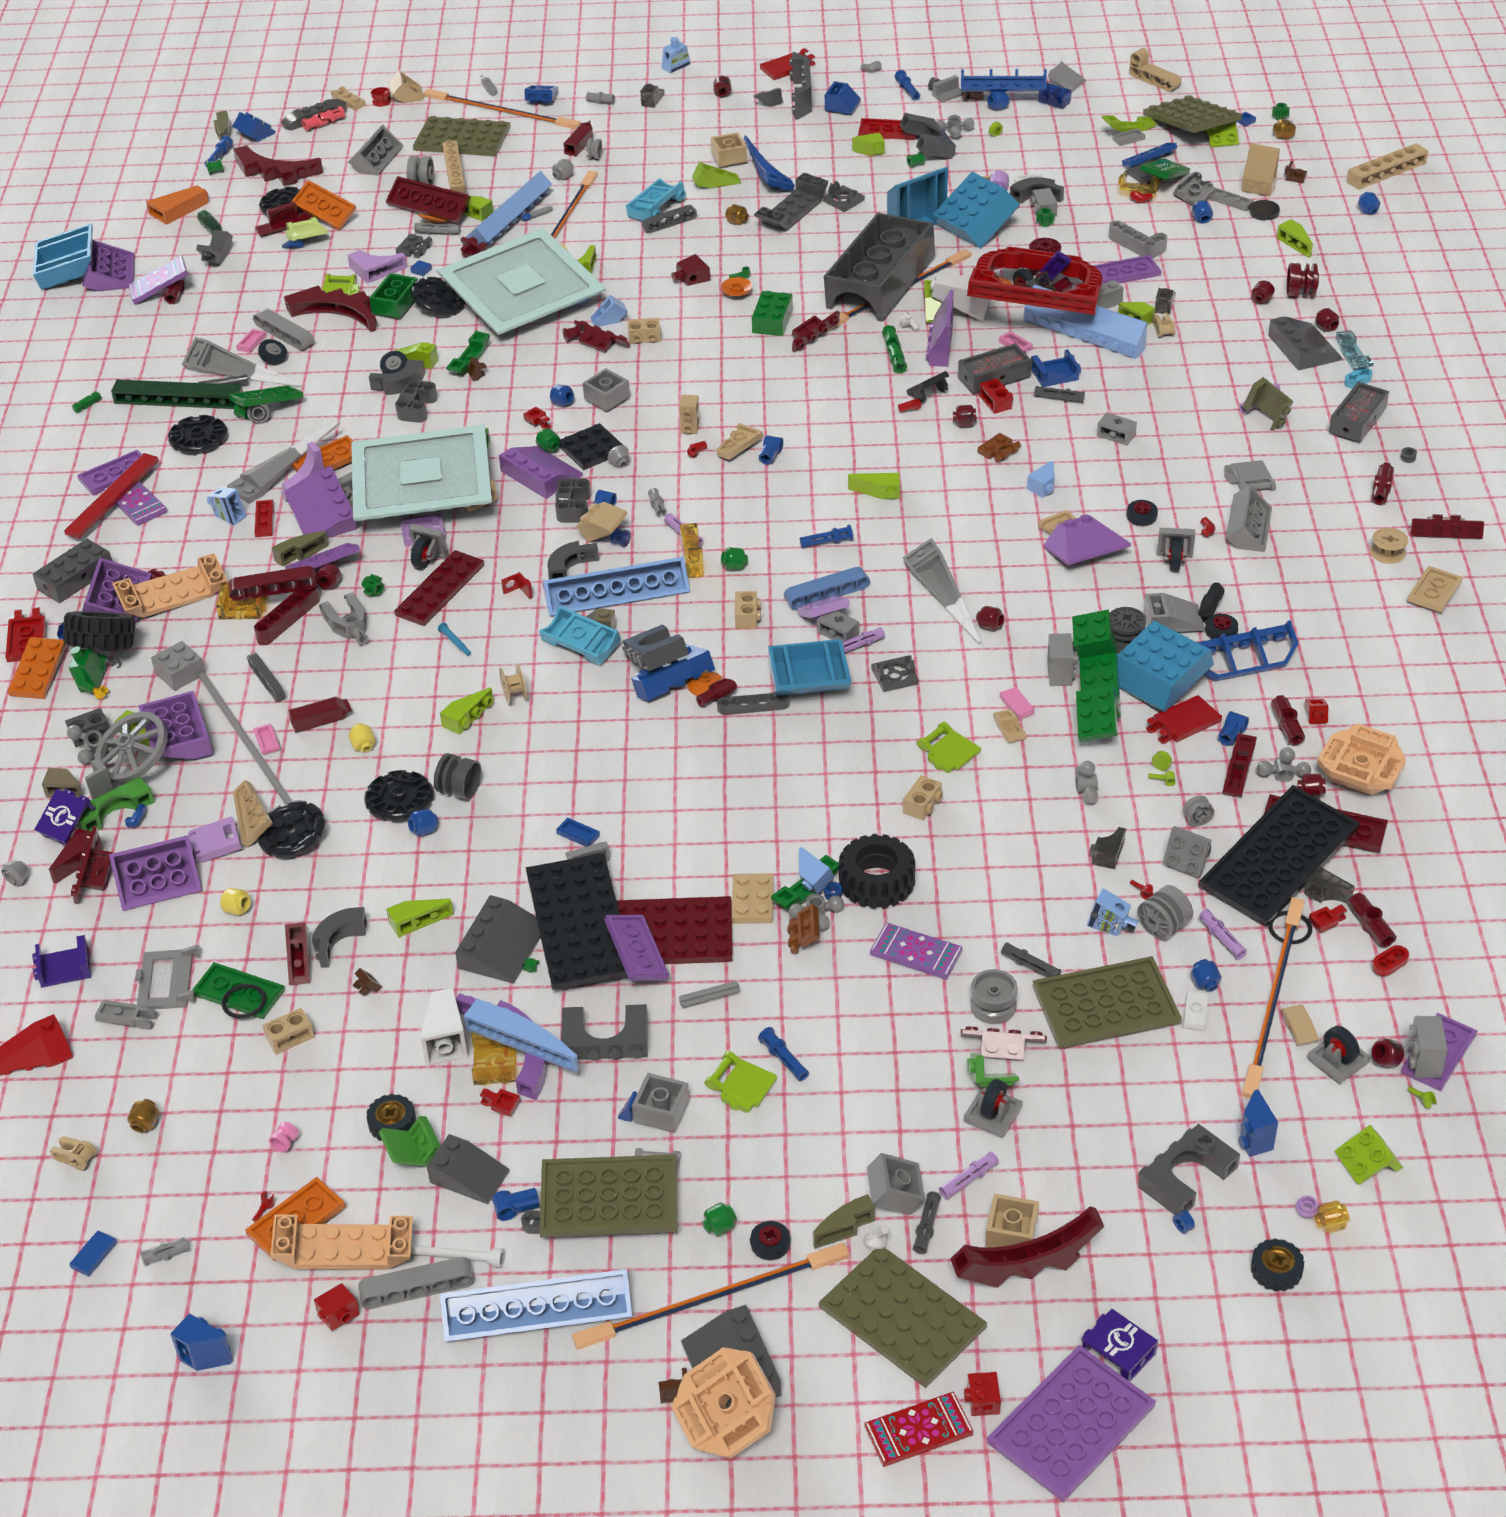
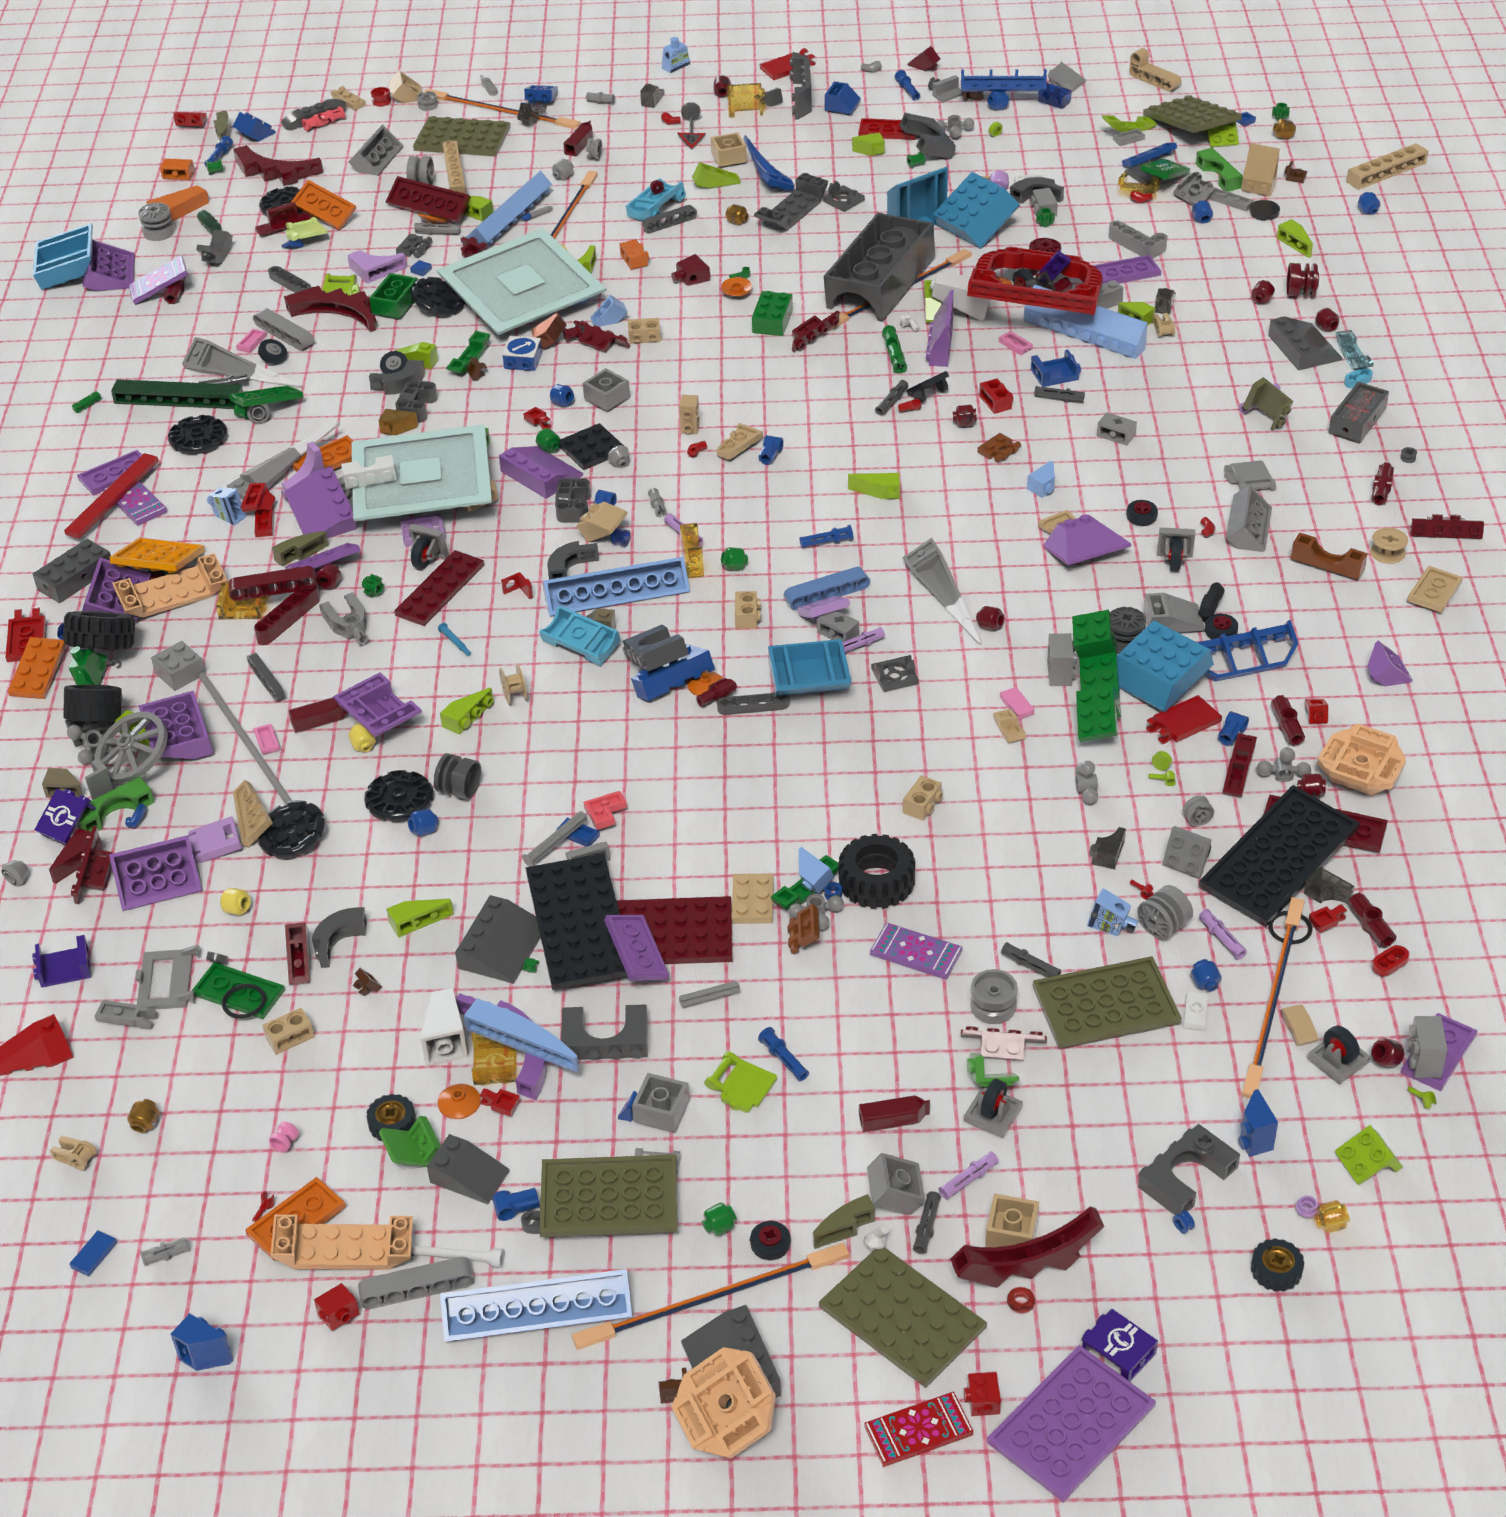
(92, 703): none -> black tyre
(156, 221): none -> light grey wheel
(157, 554): none -> light orange plate
(177, 169): none -> orange brick
(189, 118): none -> red bracket
(217, 958): none -> dark grey tile
(257, 498): none -> red slope
(287, 279): none -> dark grey beam
(360, 476): none -> white arch
(375, 705): none -> medium lavender slope
(397, 422): none -> pearl gold slope
(427, 101): none -> light grey wheel
(459, 1101): none -> orange dish
(522, 353): none -> piece
(530, 112): none -> clear smoke arch
(549, 330): none -> copper slope
(554, 839): none -> light grey axle
(600, 809): none -> coral plate
(634, 254): none -> orange brick
(657, 186): none -> dark red plate
(668, 119): none -> red arm
(691, 112): none -> dark grey piece
(745, 98): none -> clear yellow panel
(883, 407): none -> dark grey pin
(893, 1113): none -> dark red piece
(925, 60): none -> dark red slope
(950, 751): lime piece -> none
(1004, 363): dark grey brick -> none
(1021, 1307): none -> clear red piece
(1212, 161): none -> bright green arch
(1308, 551): none -> dark orange arch
(1387, 666): none -> medium lavender slope

